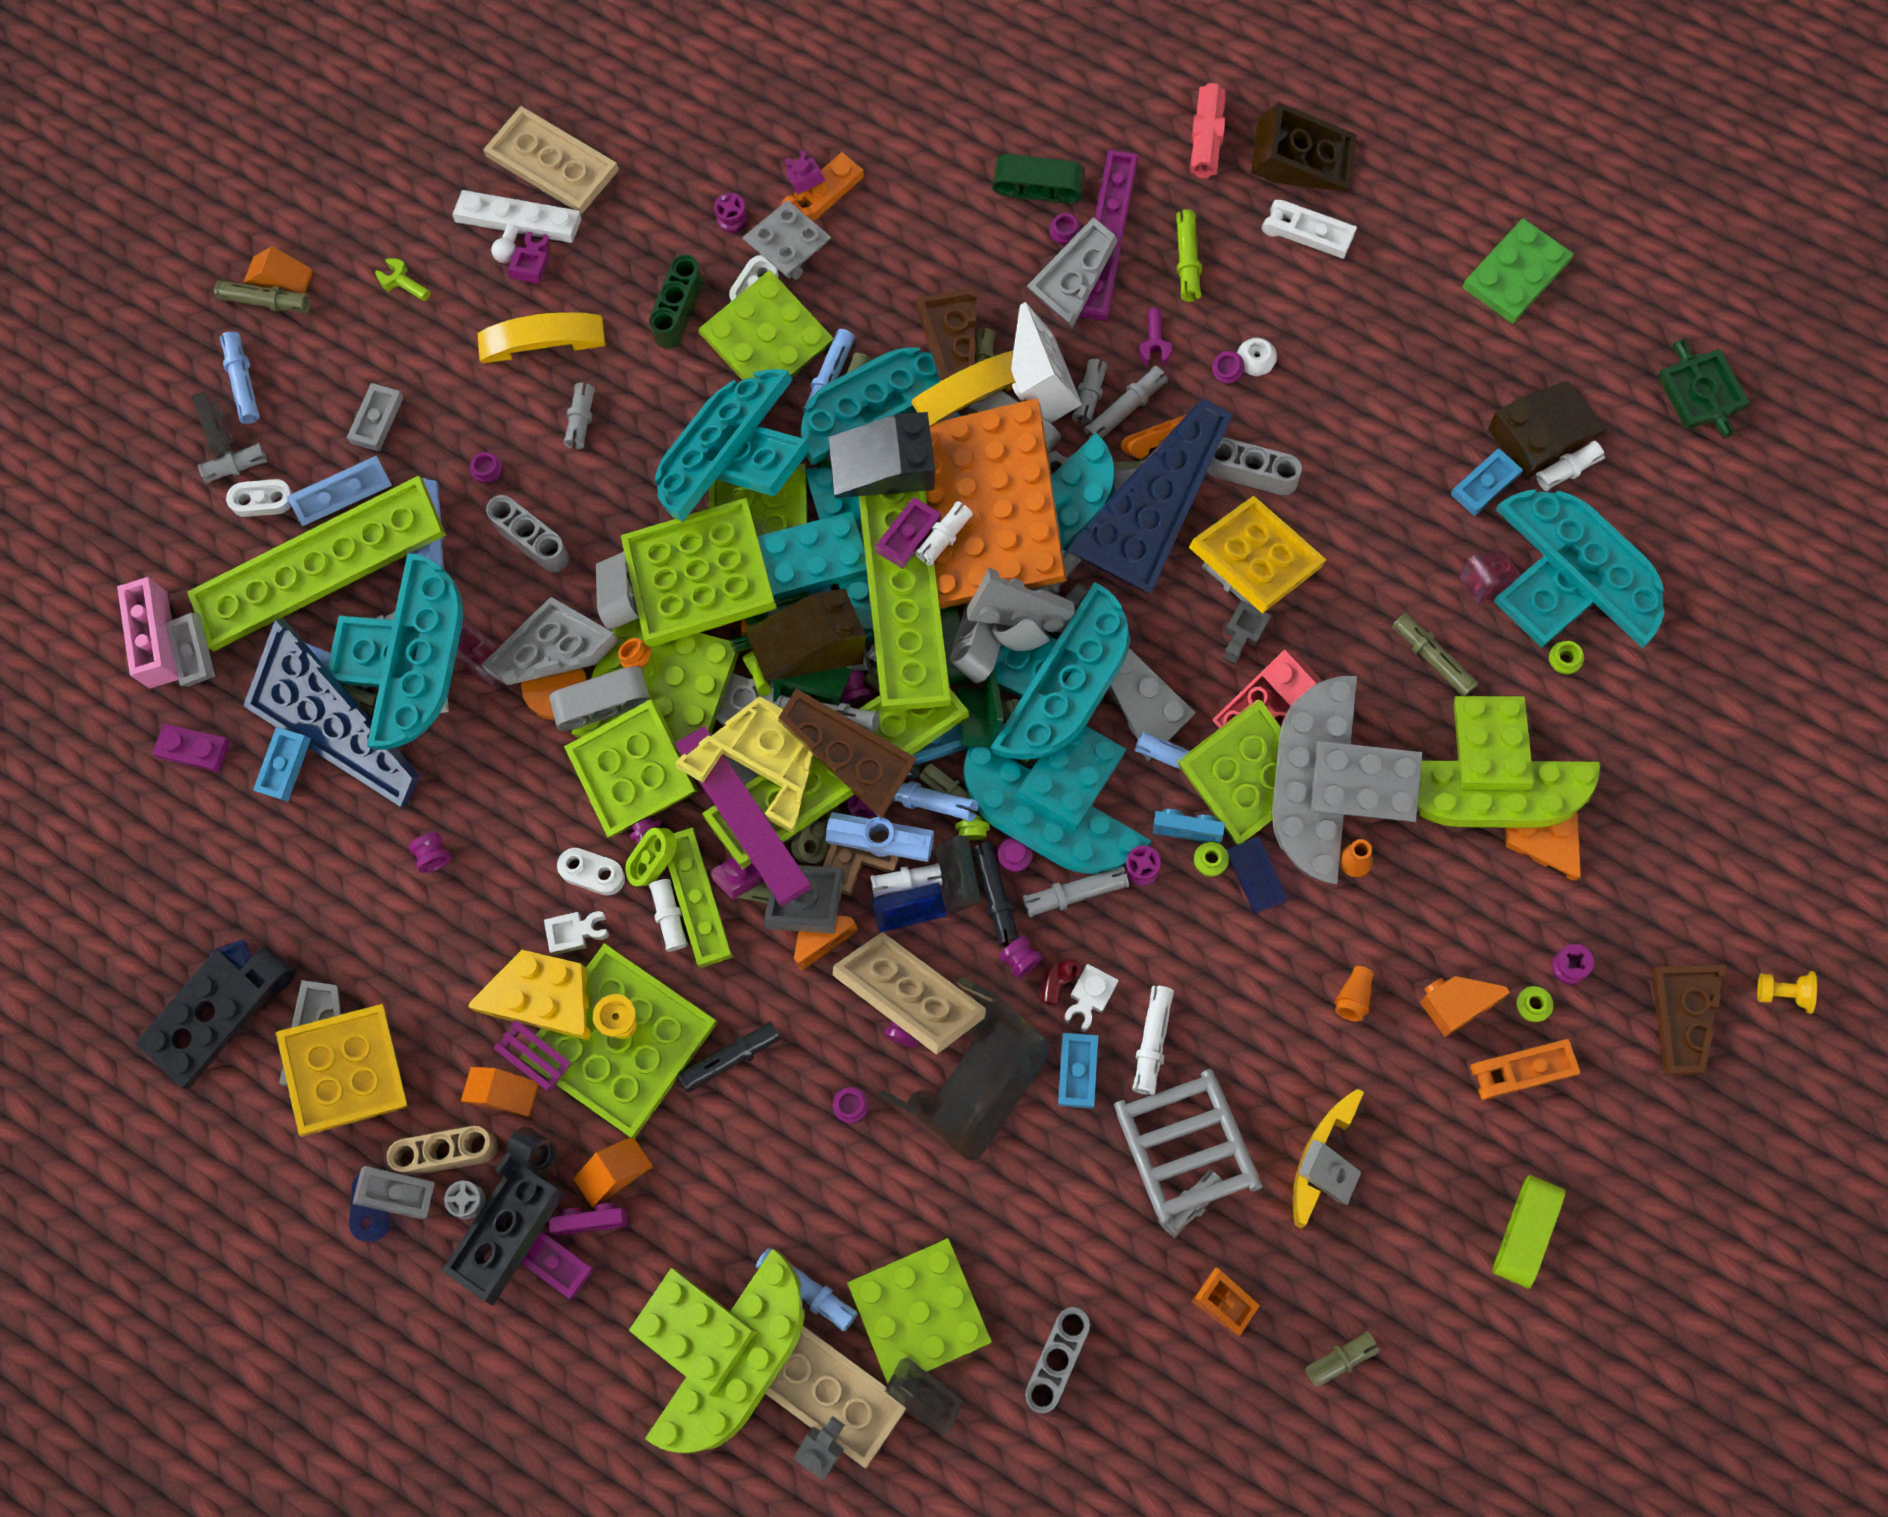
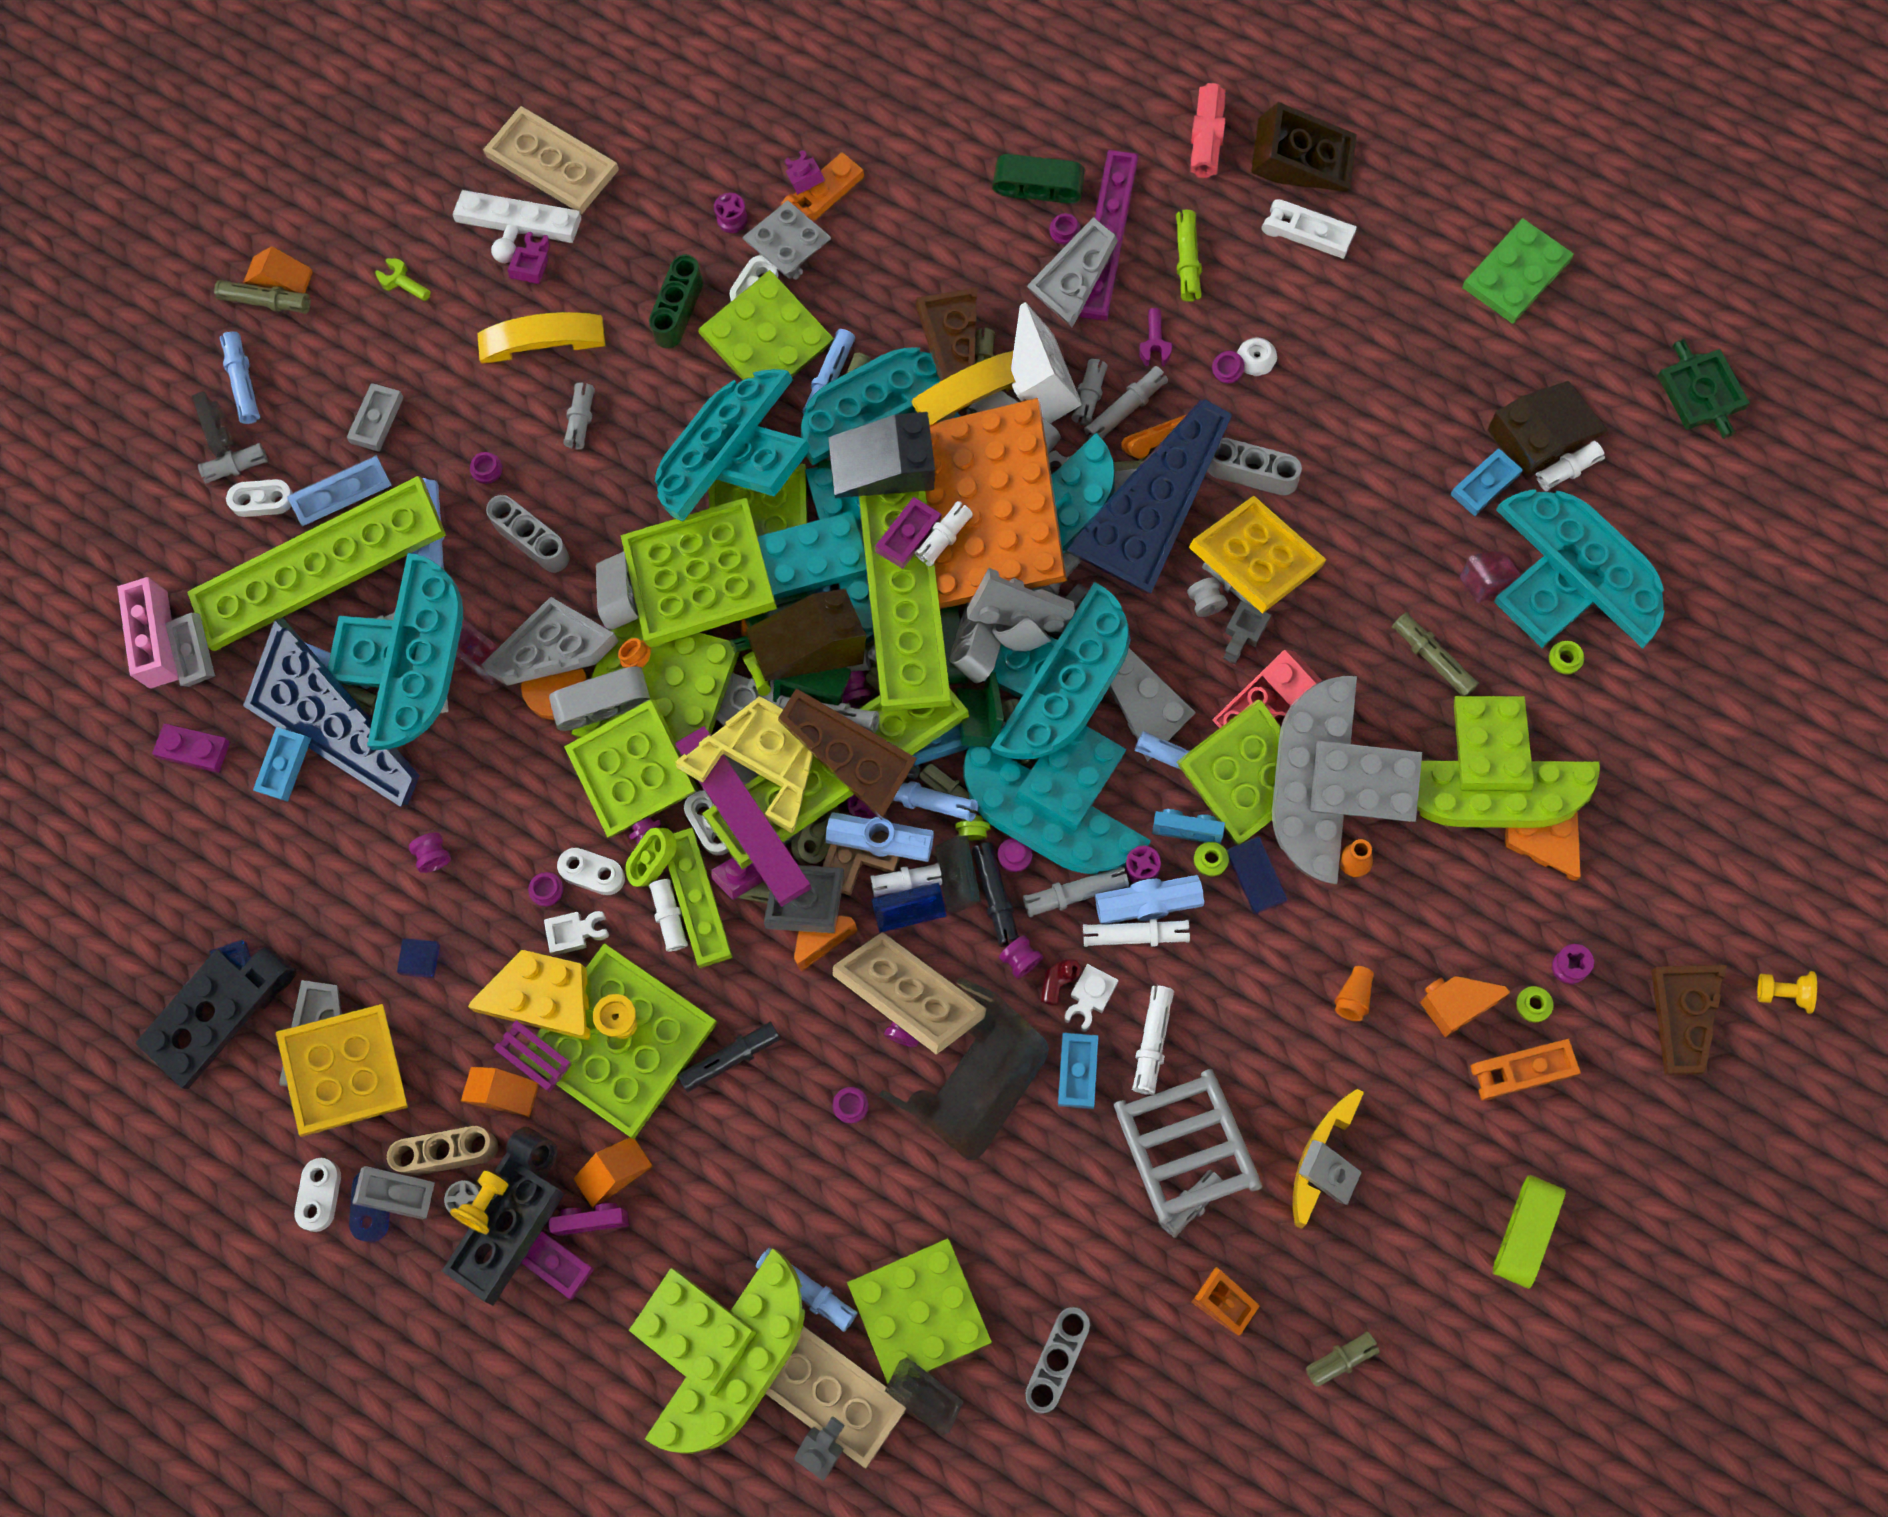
(318, 1194): none -> white plate
(418, 958): none -> clear blue plate
(474, 1215): none -> yellow piece
(545, 889): none -> magenta plate
(700, 825): none -> white plate
(1136, 933): none -> white pin
(1149, 899): none -> light blue piece
(1207, 597): none -> light grey wheel

